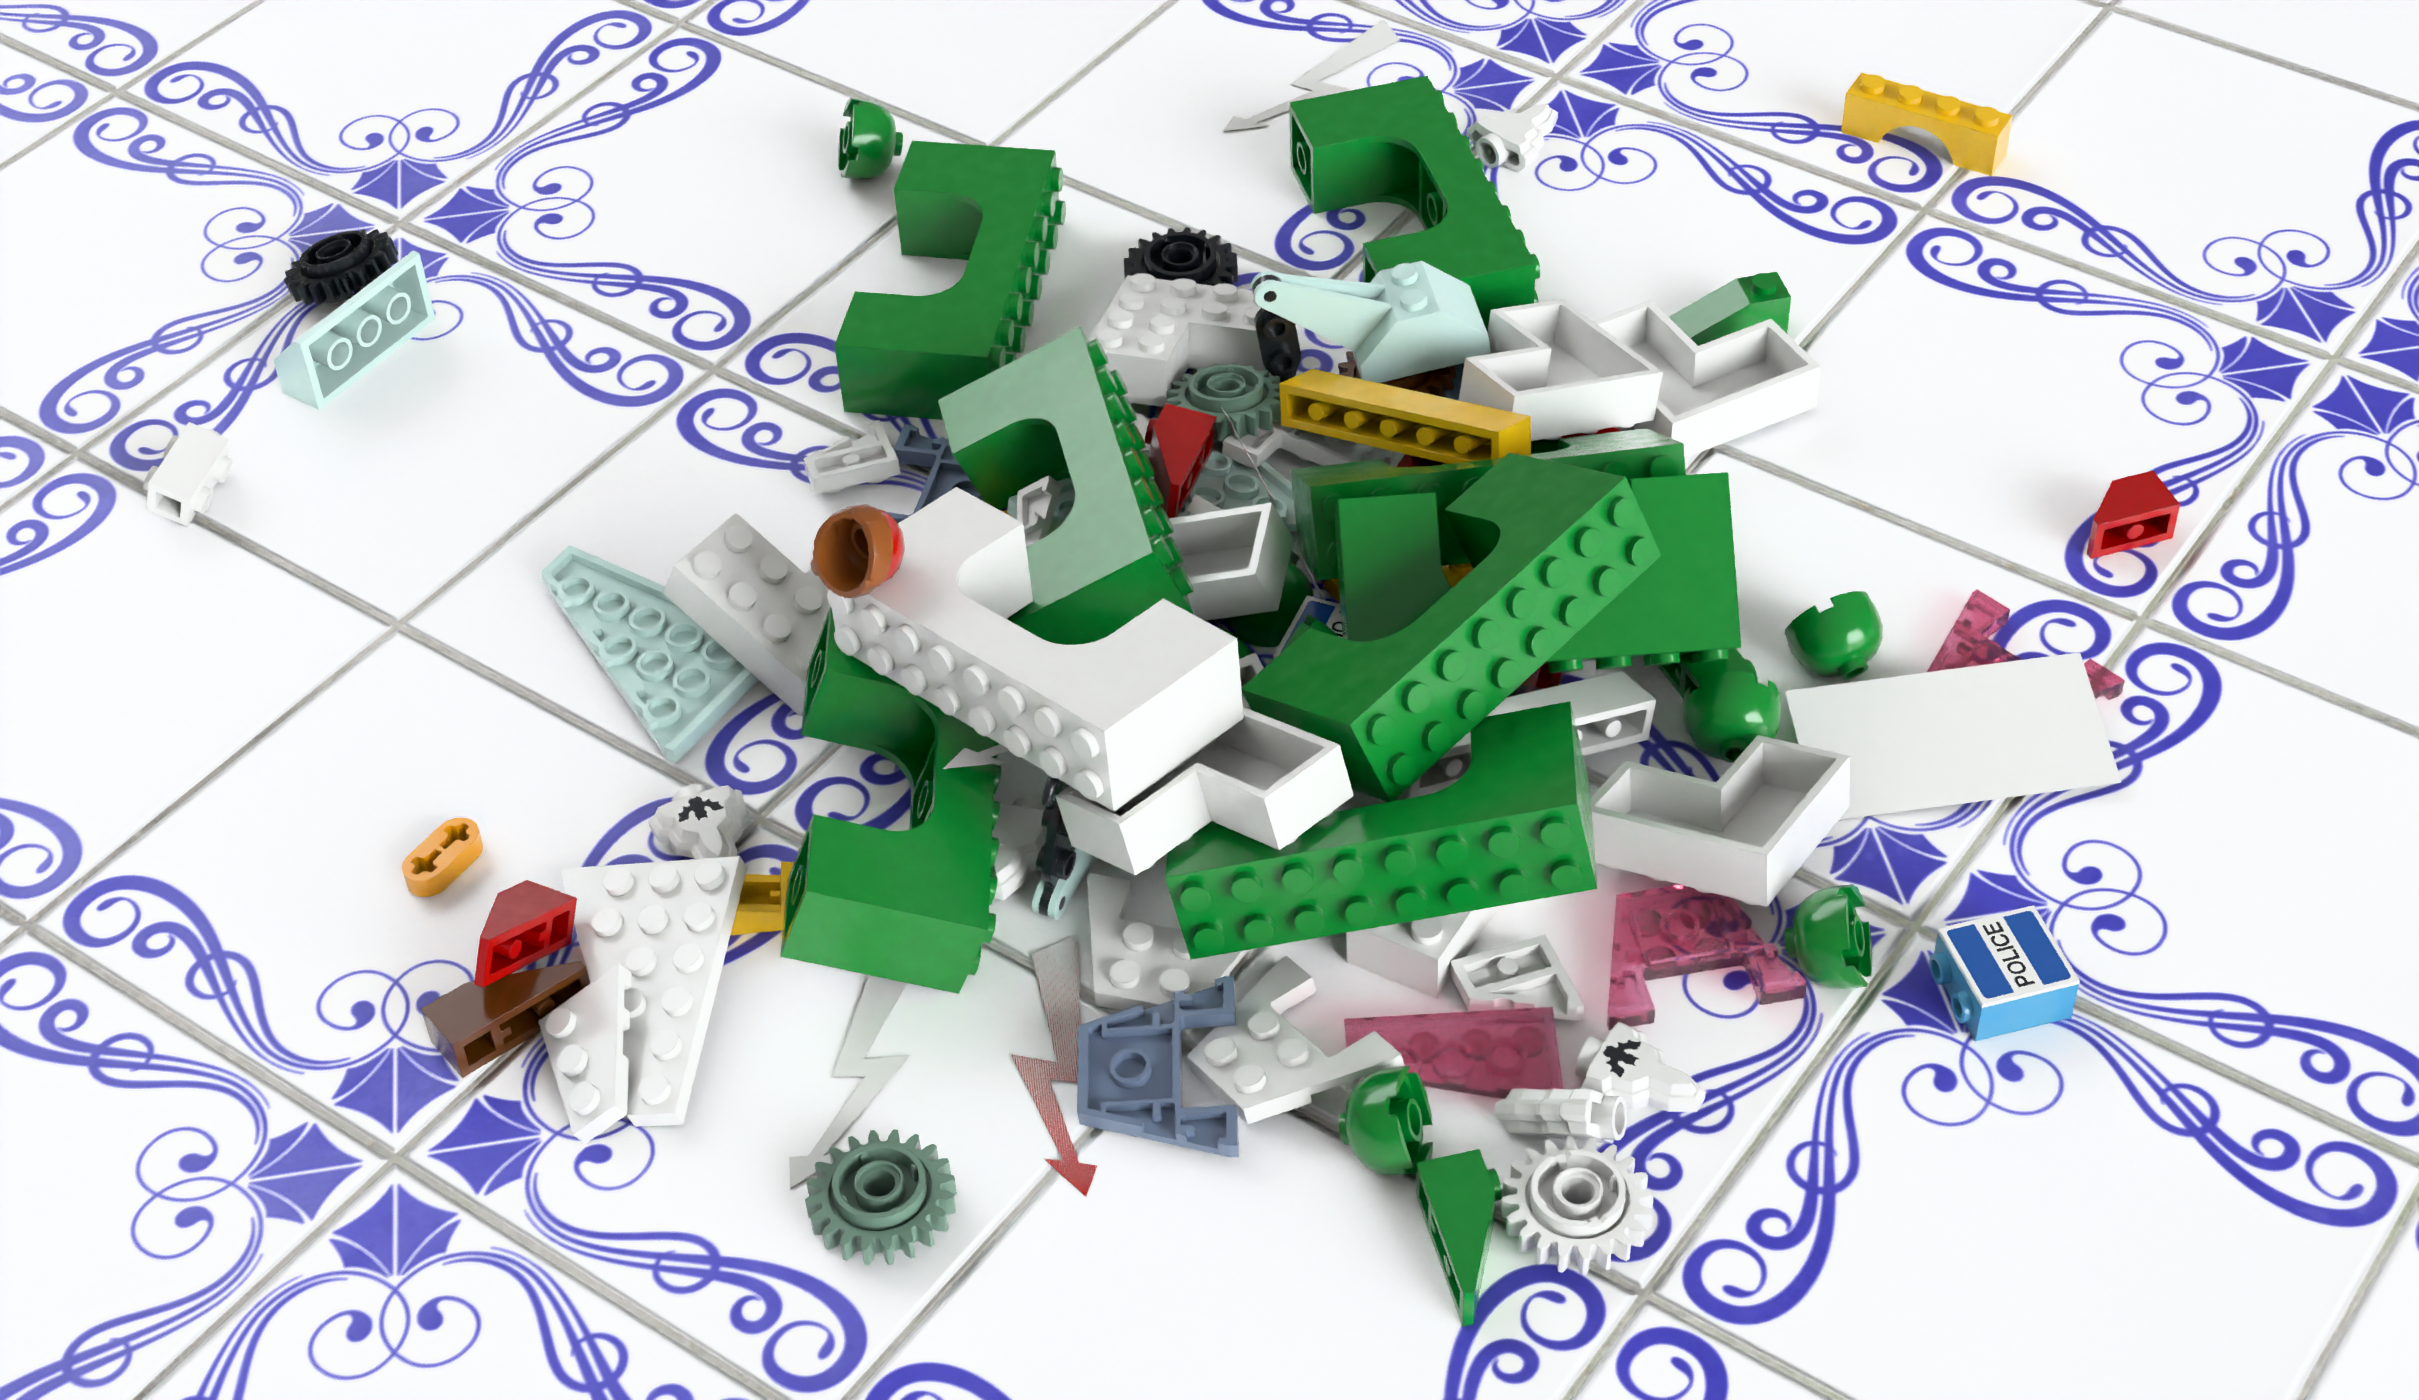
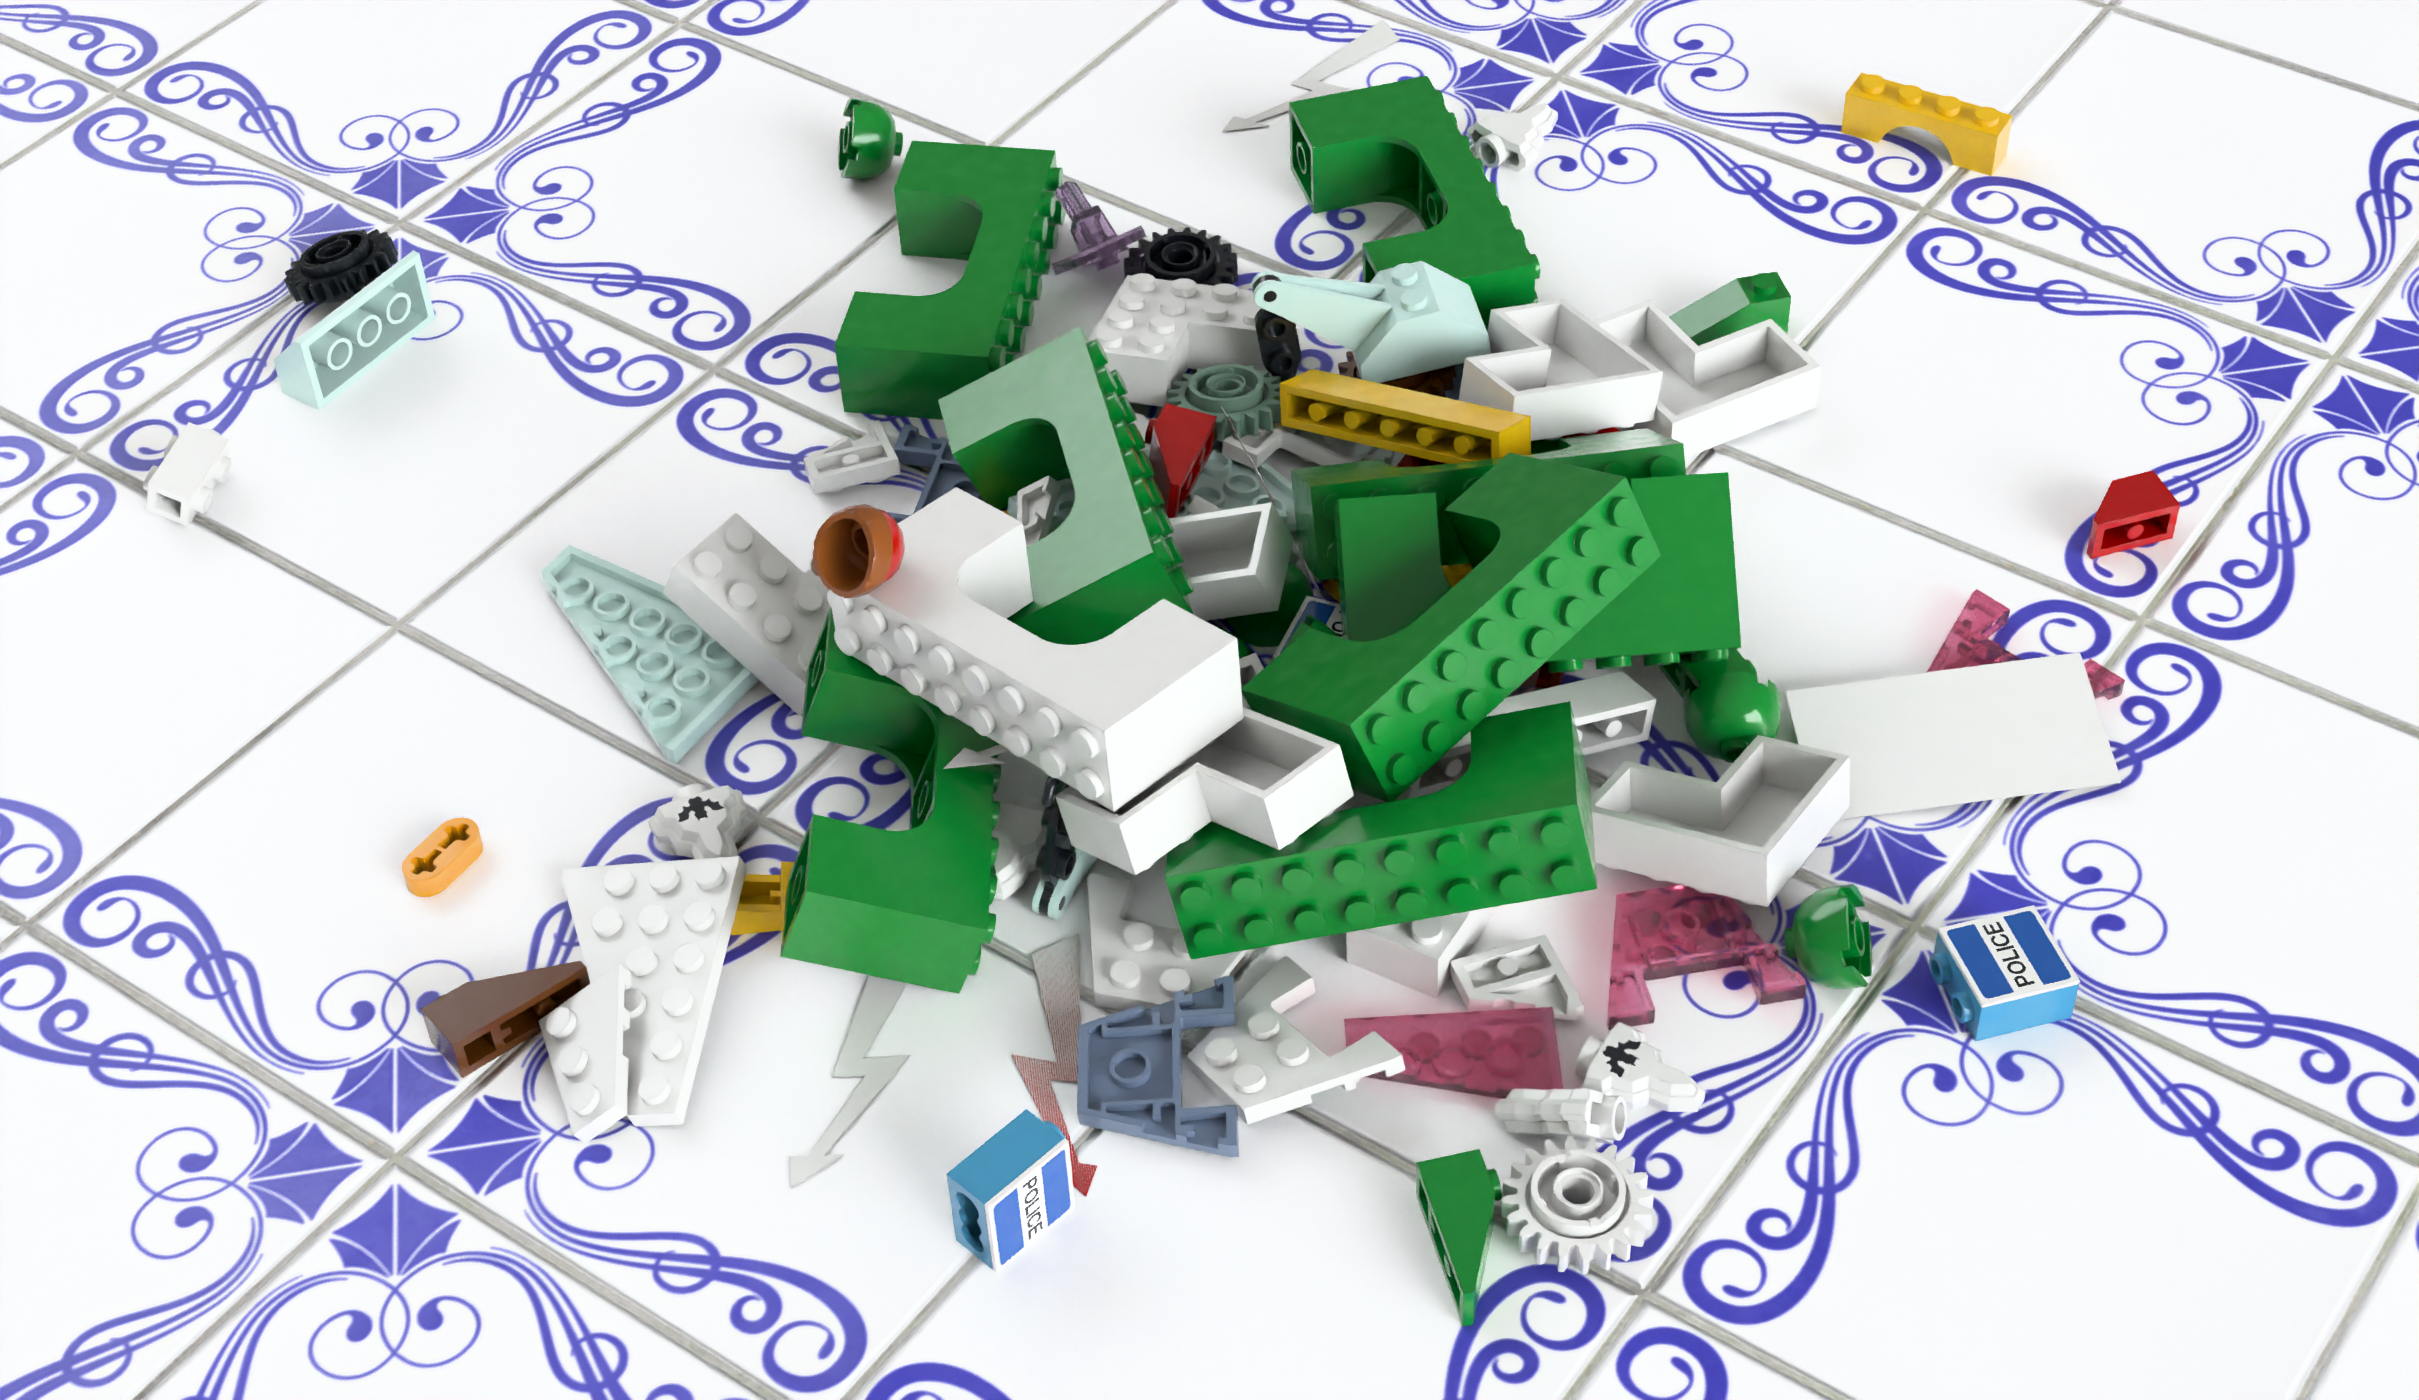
(522, 928): red slope -> none
(881, 1197): sand green gear -> none
(1011, 1190): none -> piece
(1091, 232): none -> clear purple piece
(1387, 1121): green cylinder -> none
(1838, 638): green cylinder -> none

